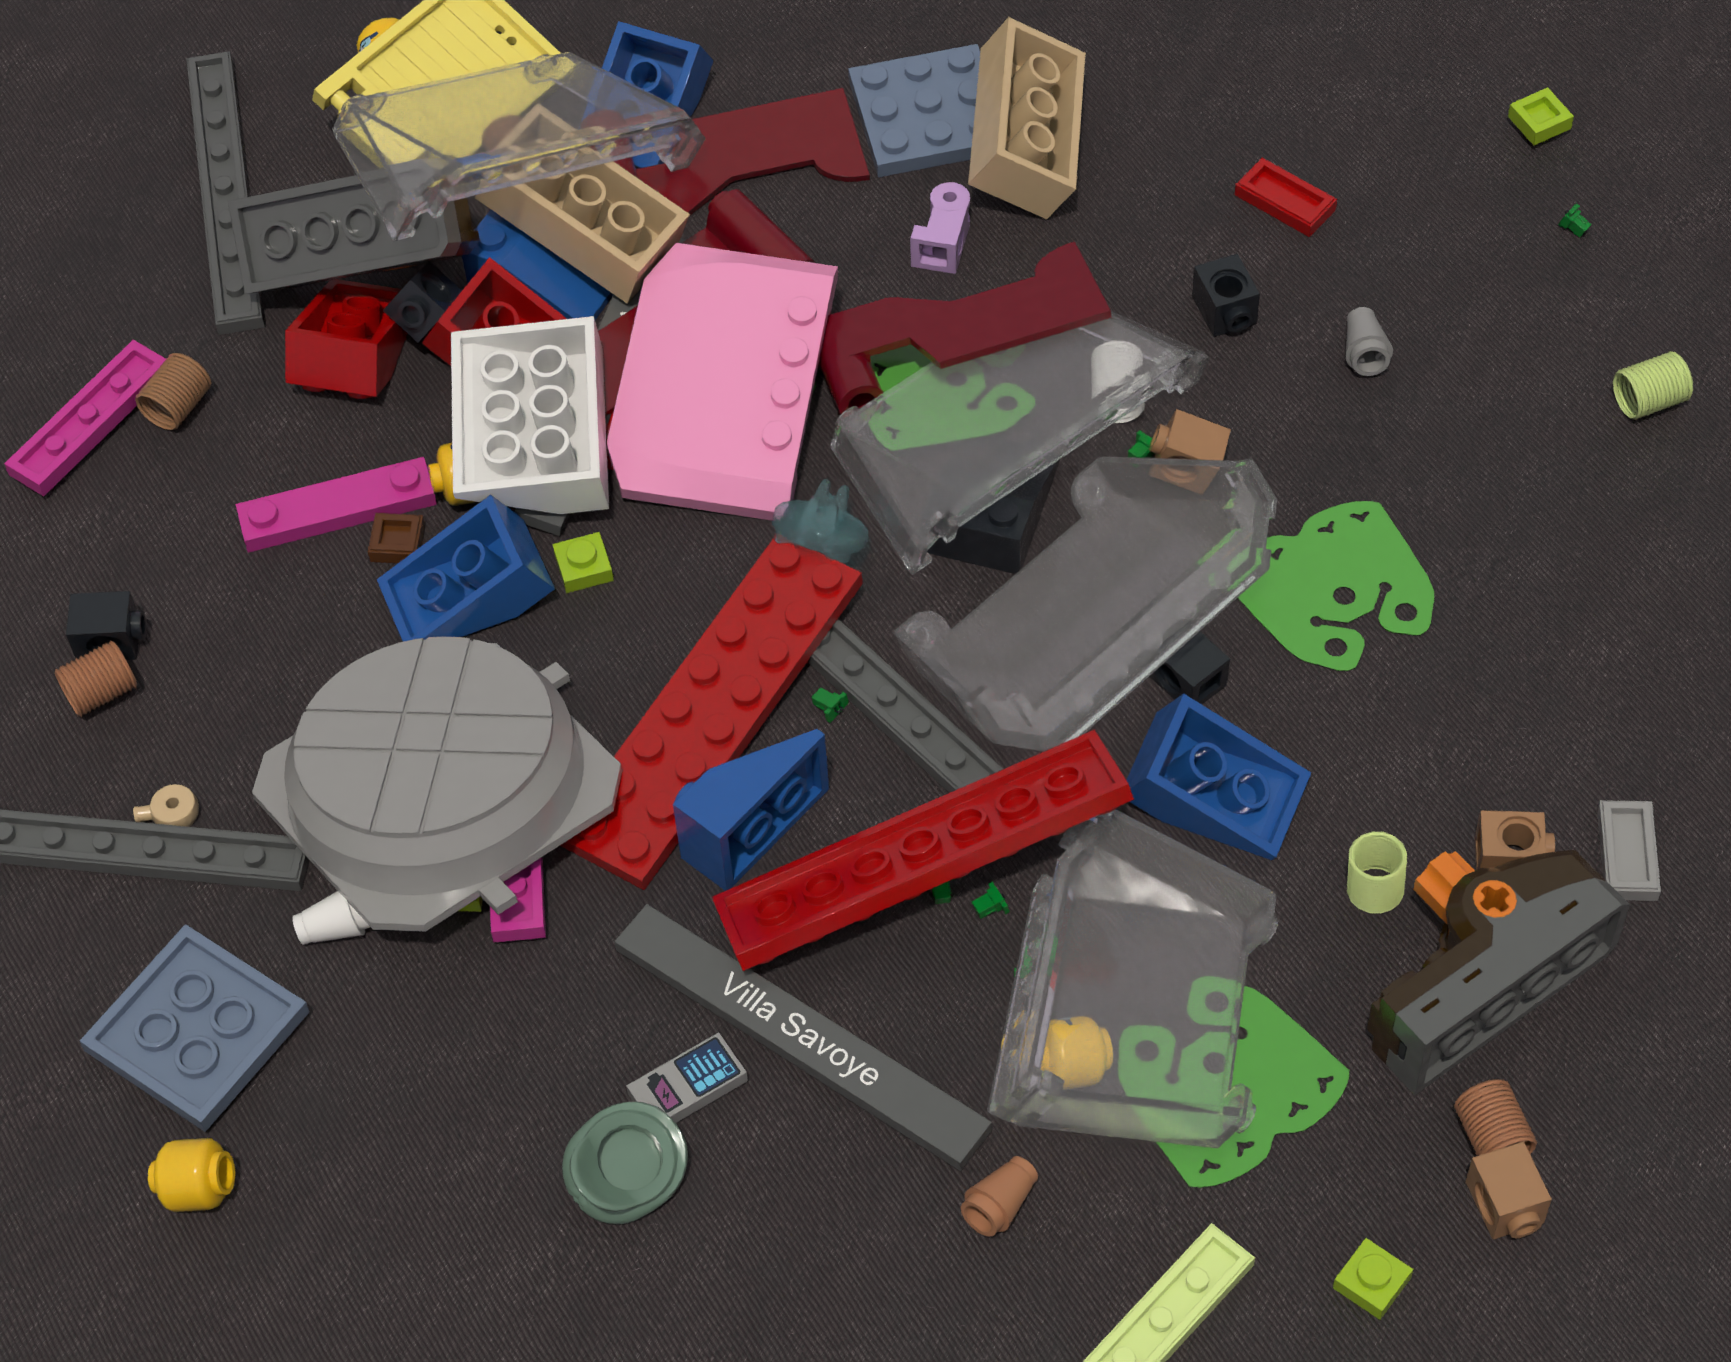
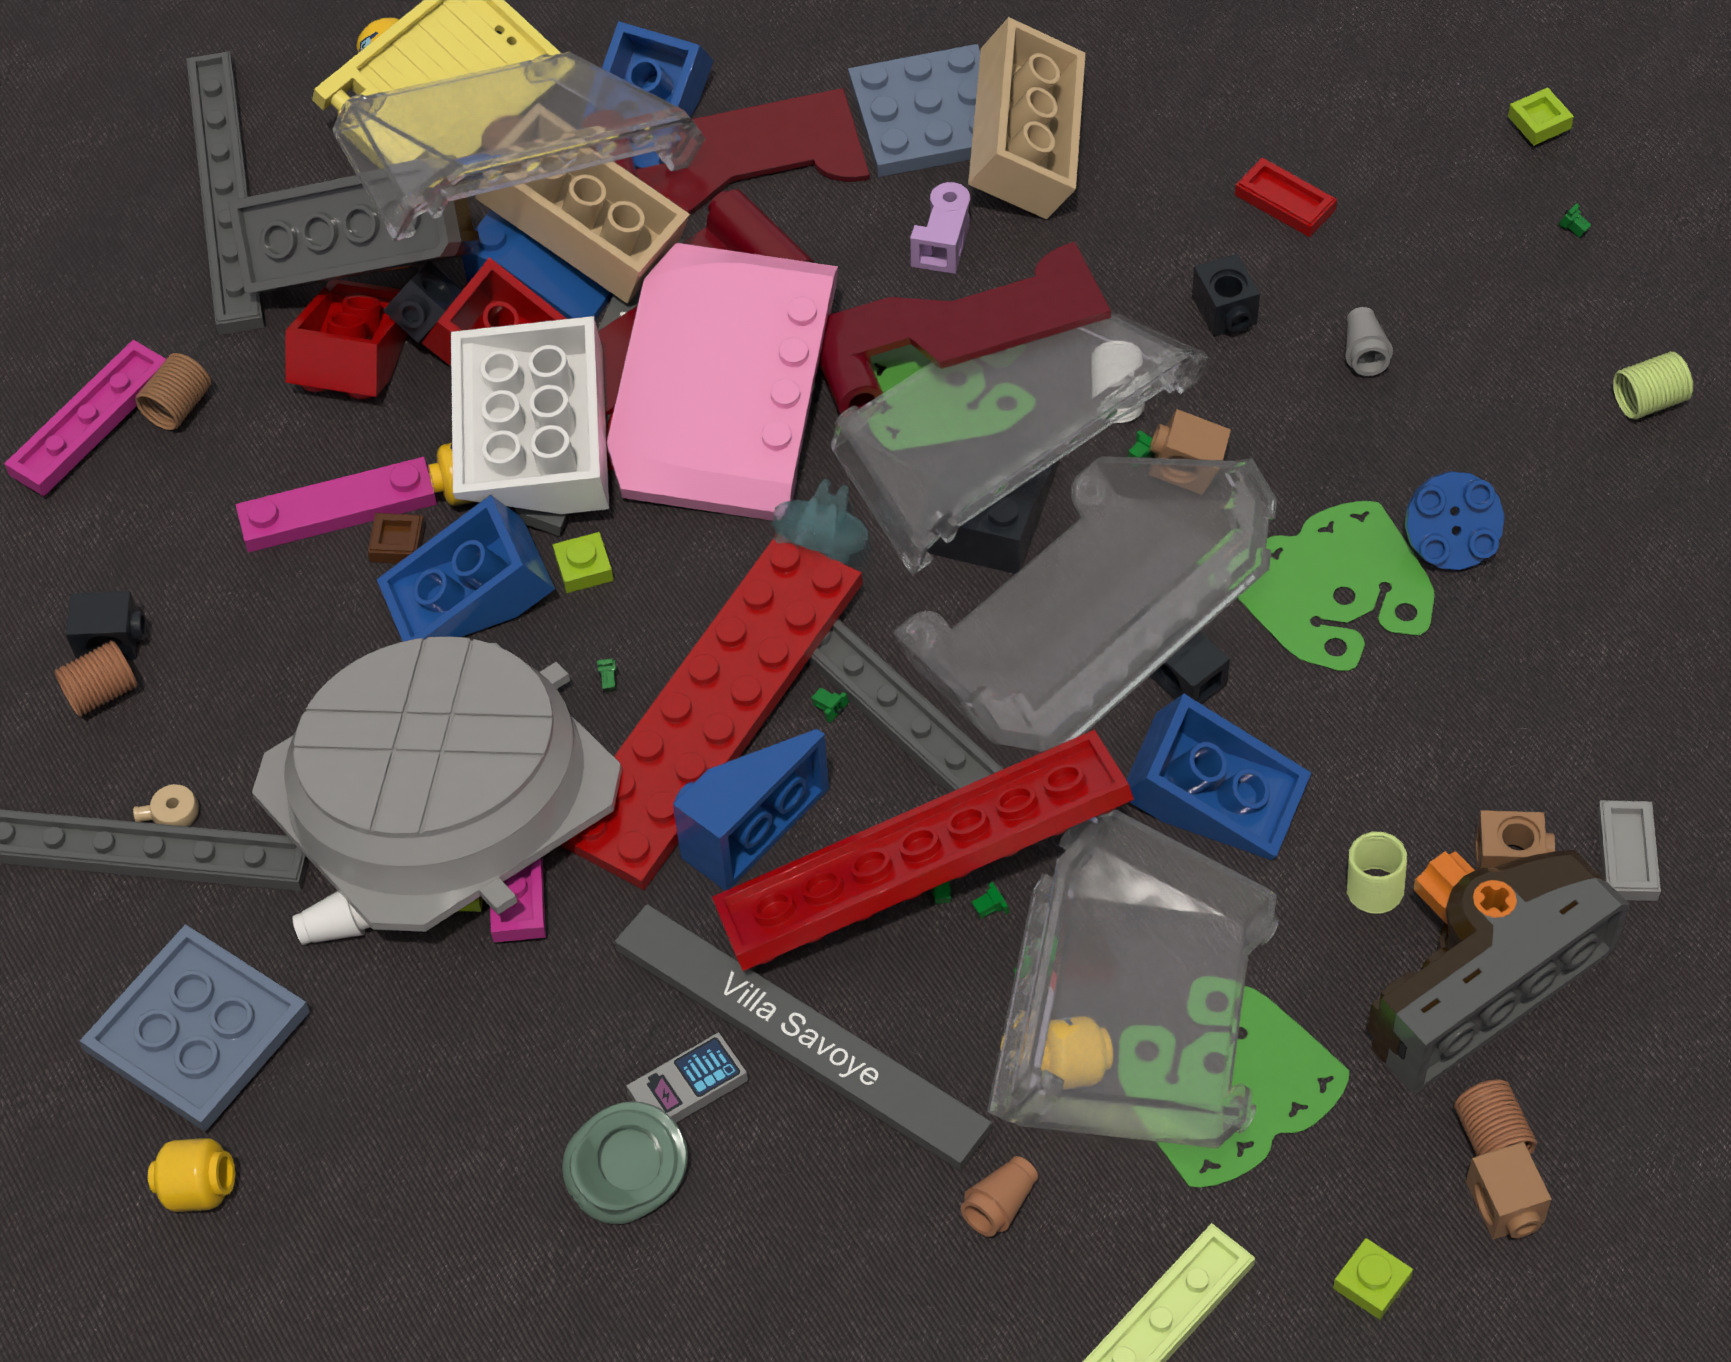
(607, 670): none -> green piece
(1477, 516): none -> blue plate

